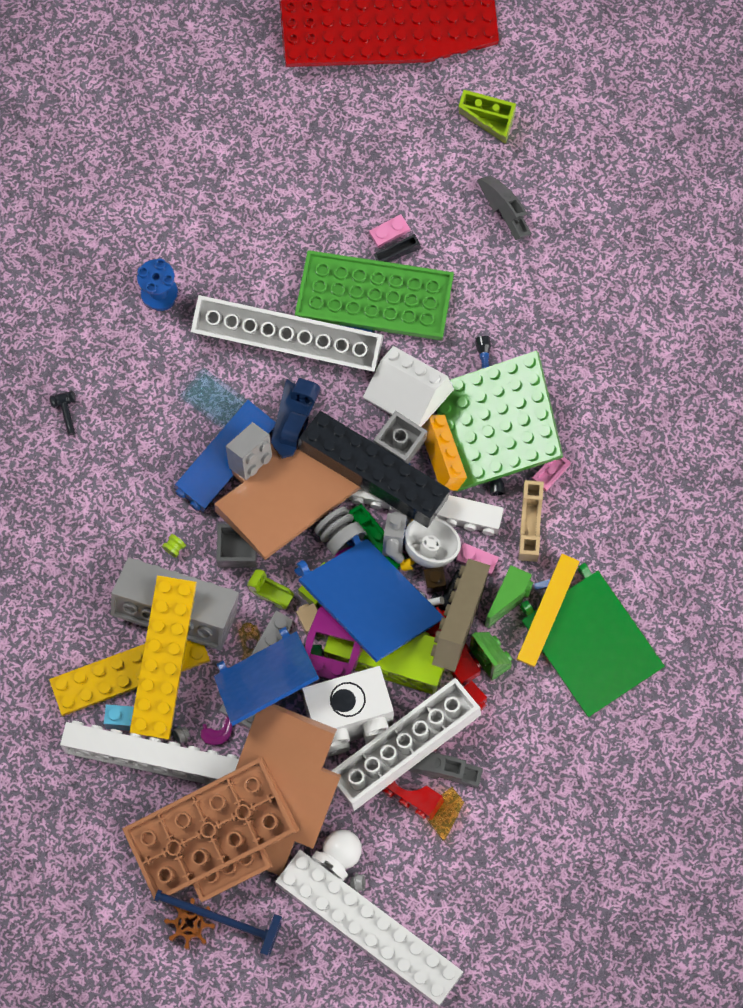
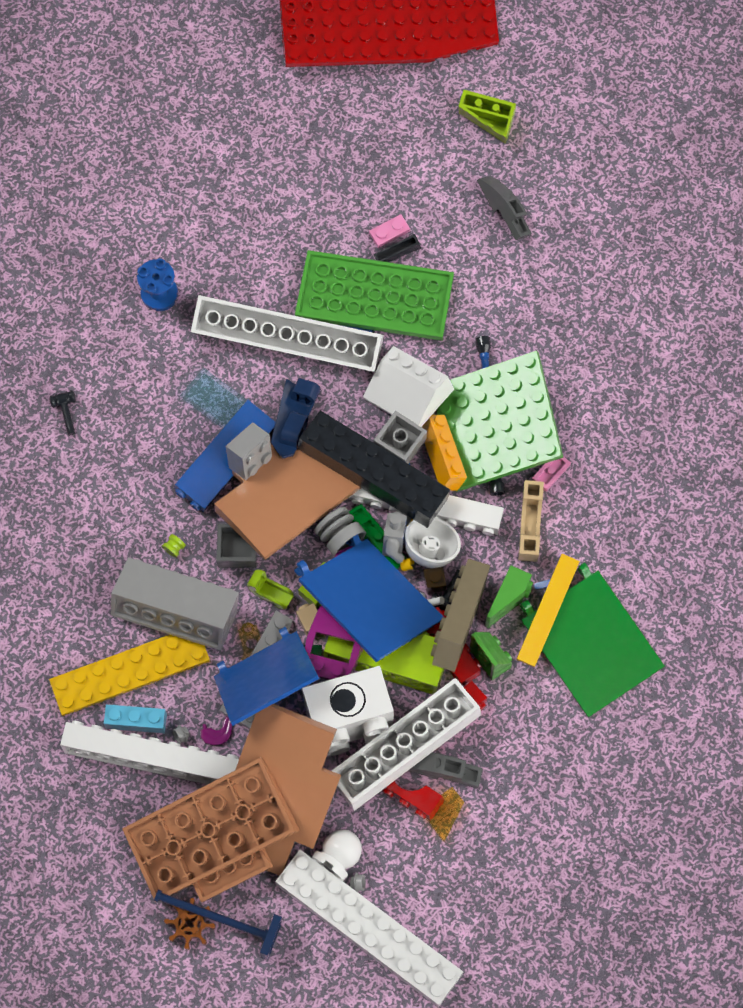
(163, 657): yellow plate -> none
(470, 552): bright pink plate -> none

